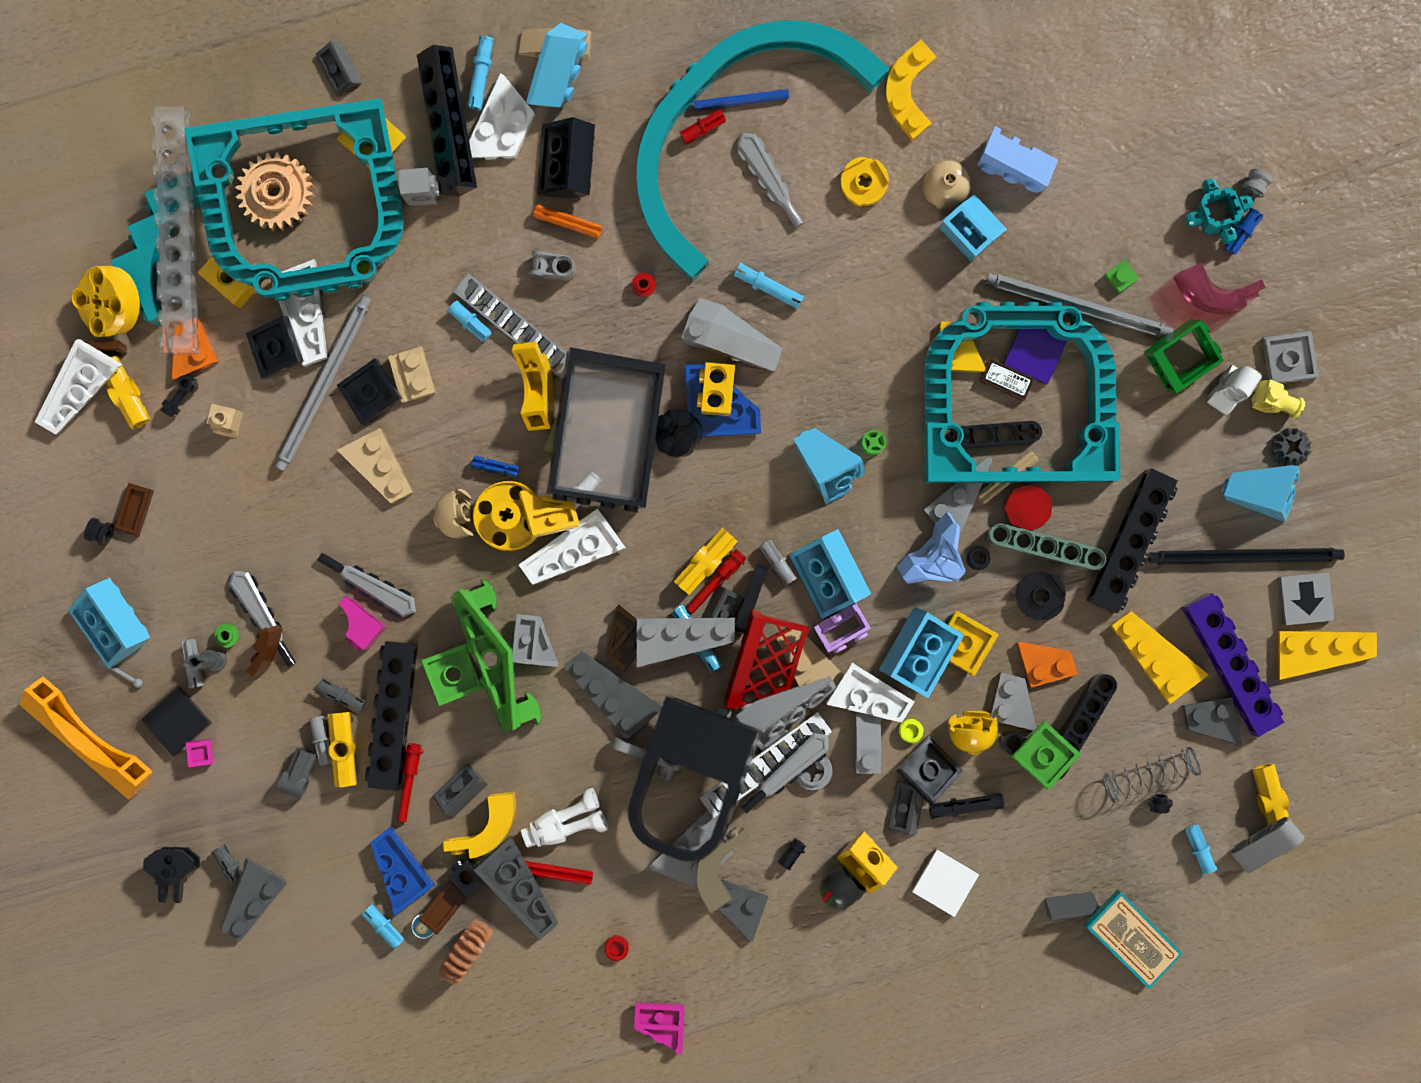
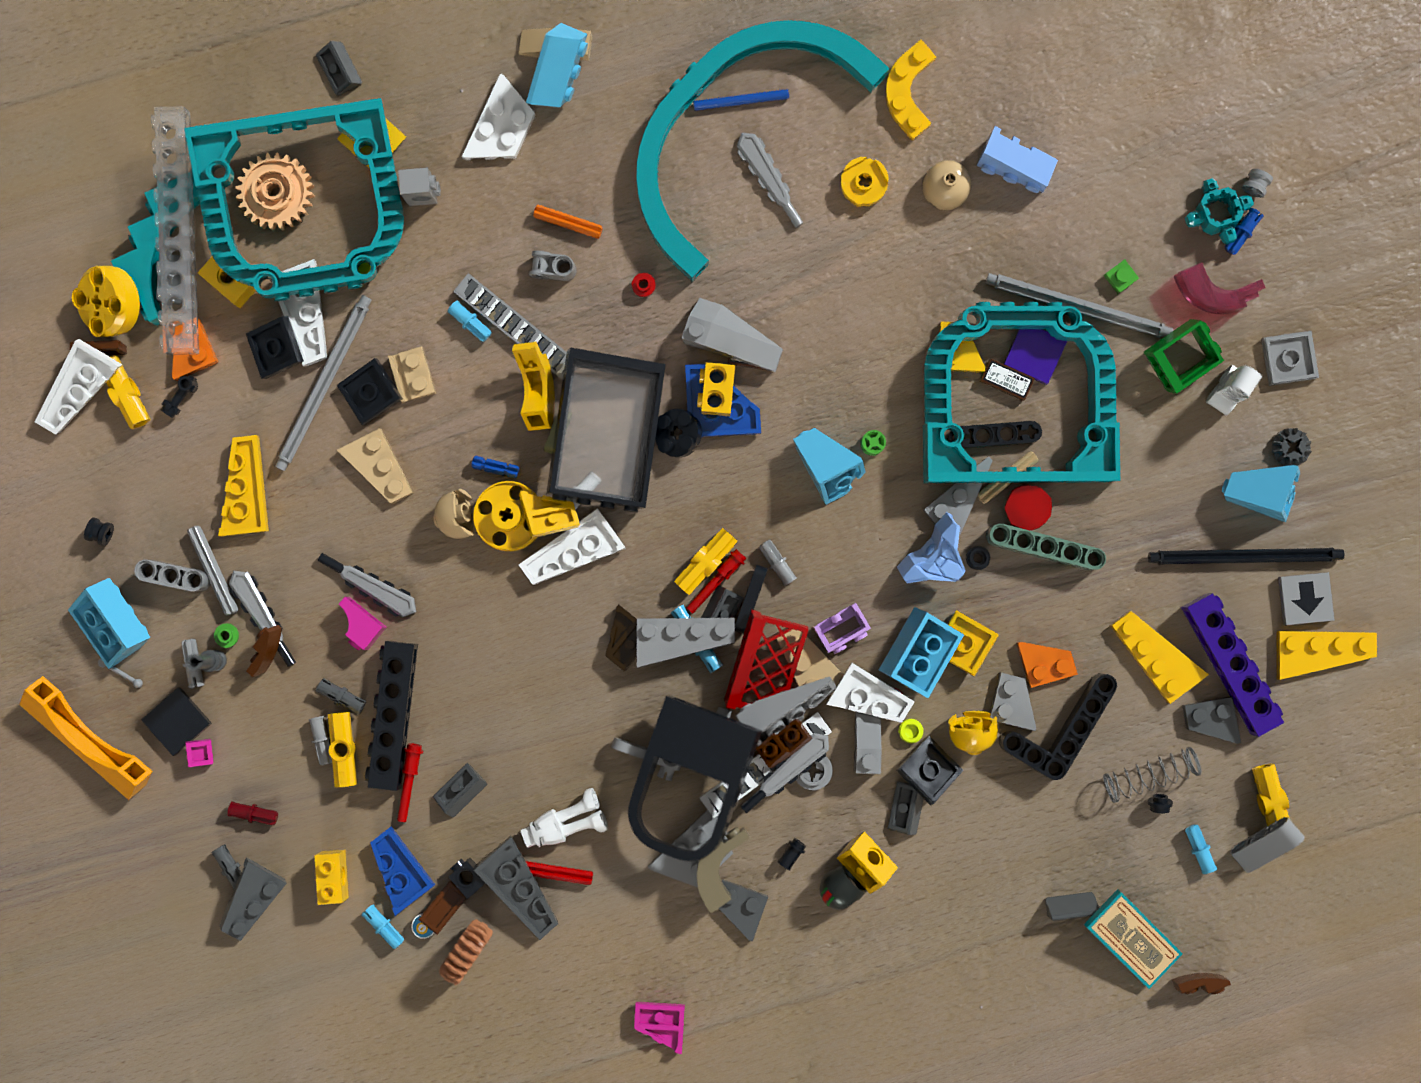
(133, 509): reddish brown tile -> none
(161, 575): none -> light grey beam
(171, 867): black hinge -> none
(212, 570): none -> light grey axle
(224, 420): tan window -> none
(245, 493): none -> yellow wing
(252, 813): none -> dark red axle
(295, 778): dark grey piece -> none
(331, 877): none -> yellow brick
(446, 120): black brick -> none
(482, 63): medium azure pin -> none
(496, 679): bright green piece -> none
(501, 818): yellow arch -> none
(531, 642): light grey wing -> none
(566, 158): black slope -> none
(615, 697): dark grey wing -> none
(616, 947): red tile -> none
(702, 127): red axle -> none
(768, 285): medium azure pin -> none
(784, 744): none -> reddish brown slope
(830, 574): medium azure slope -> none
(945, 882): white tile -> none
(964, 806): black pin -> none
(972, 228): medium azure slope -> none
(1045, 755): bright green tile -> none
(1054, 599): black plate -> none
(1165, 489): black brick -> none
(1208, 982): none -> reddish brown slope
(1272, 398): light yellow connector -> none

